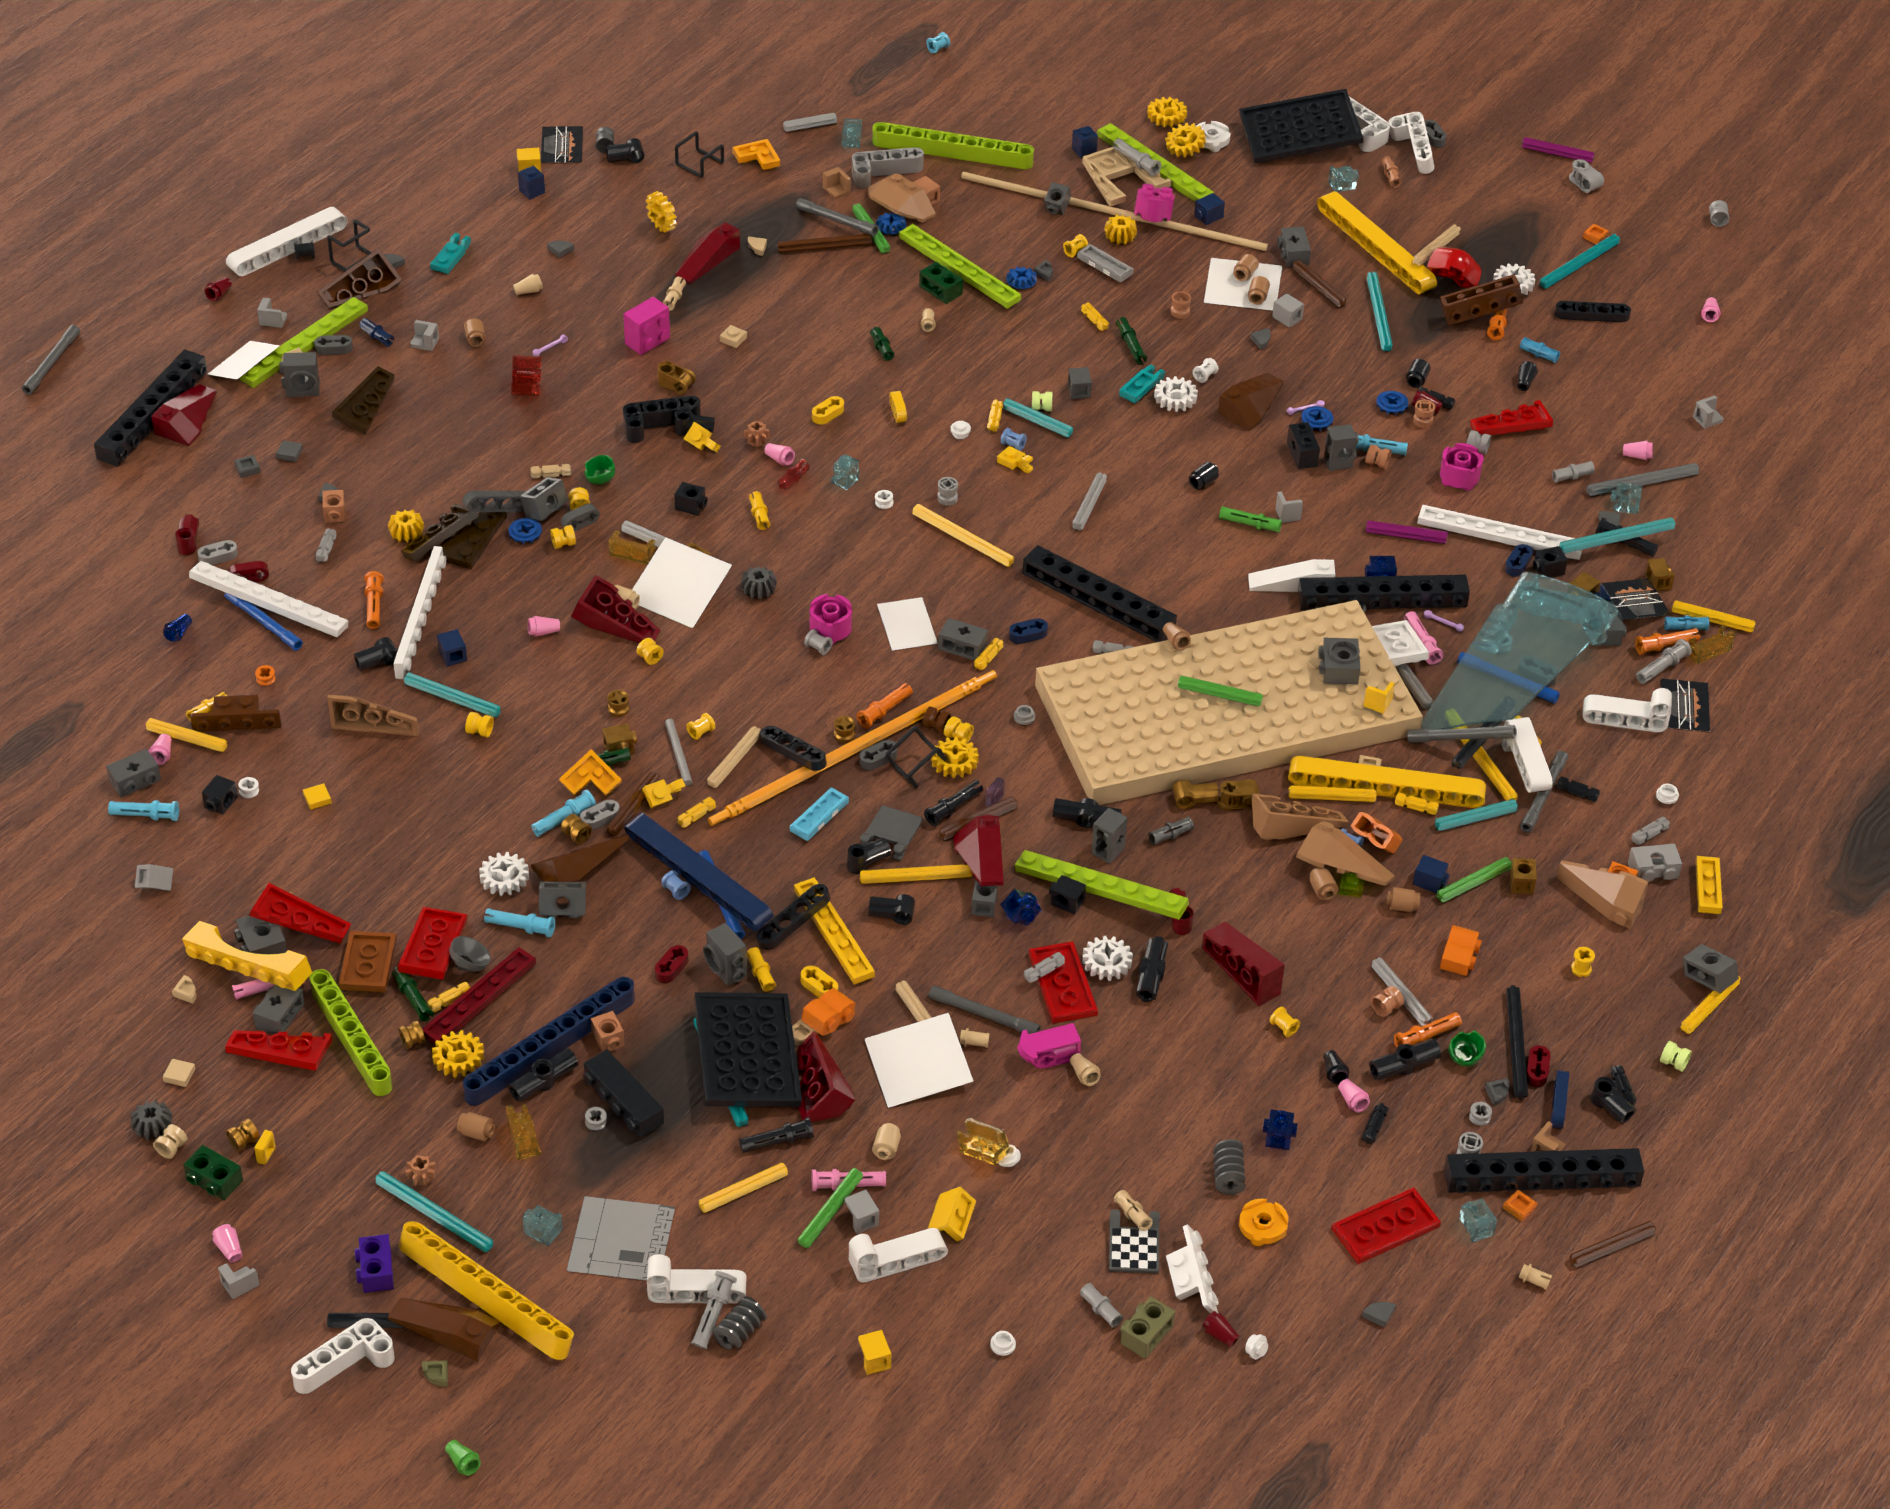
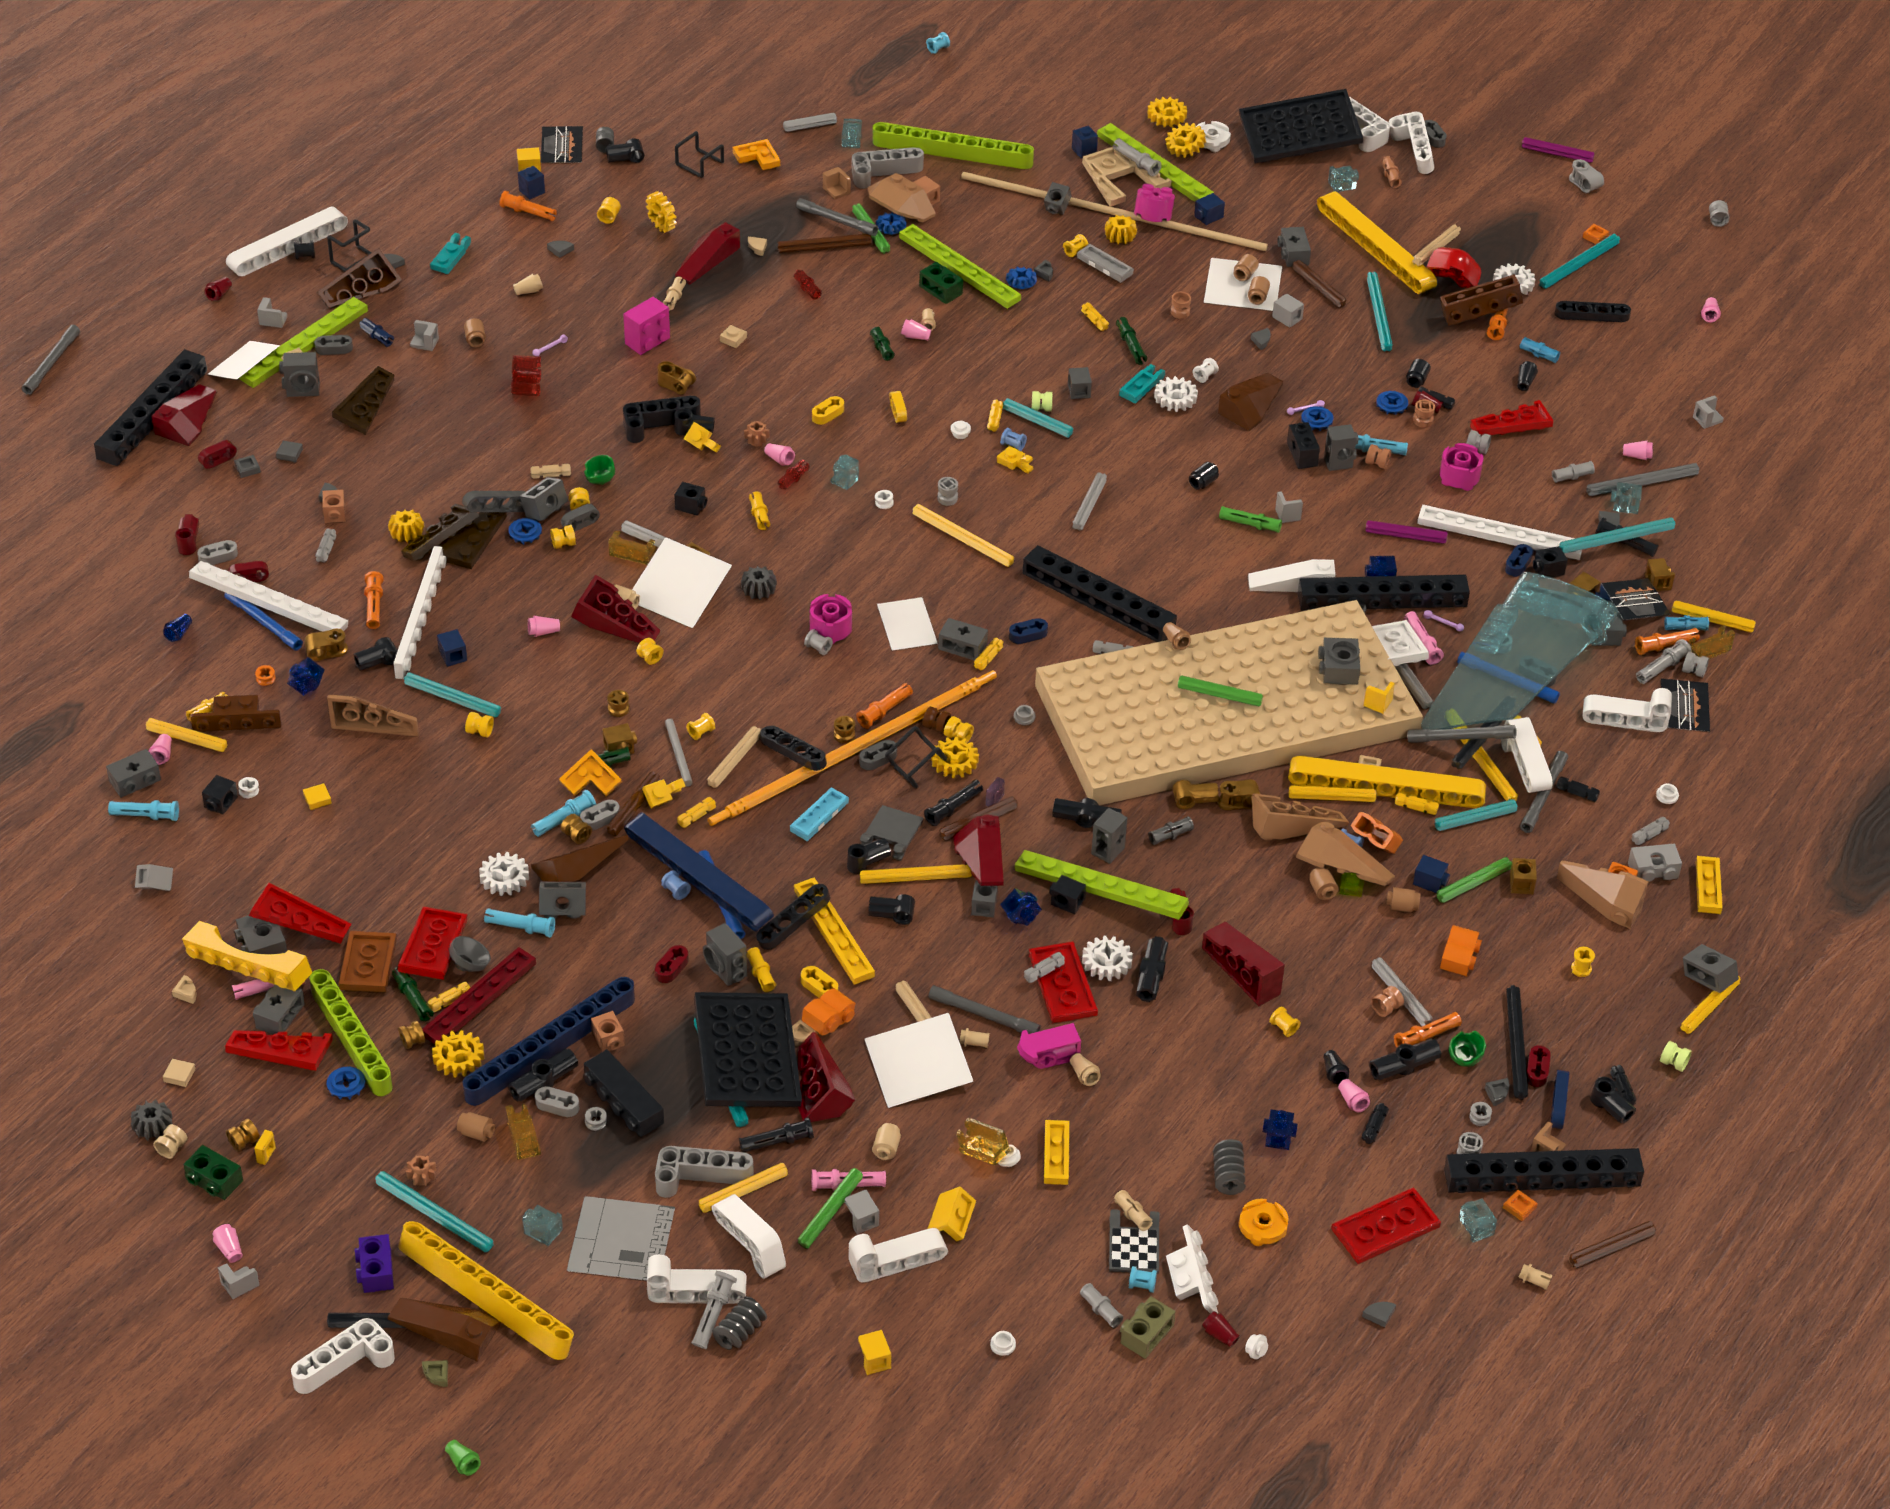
(217, 454): none -> dark red beam
(305, 676): none -> clear blue brick
(324, 646): none -> pearl gold piece
(354, 1077): none -> blue gear
(519, 204): none -> orange pin
(556, 1102): none -> light grey beam
(608, 210): none -> yellow wheel
(699, 1165): none -> light grey beam
(752, 1234): none -> white beam
(807, 284): none -> clear red axle
(915, 330): none -> bright pink cone
(1056, 1152): none -> yellow plate
(1142, 1279): none -> medium azure bush
(1690, 664): none -> light grey wheel

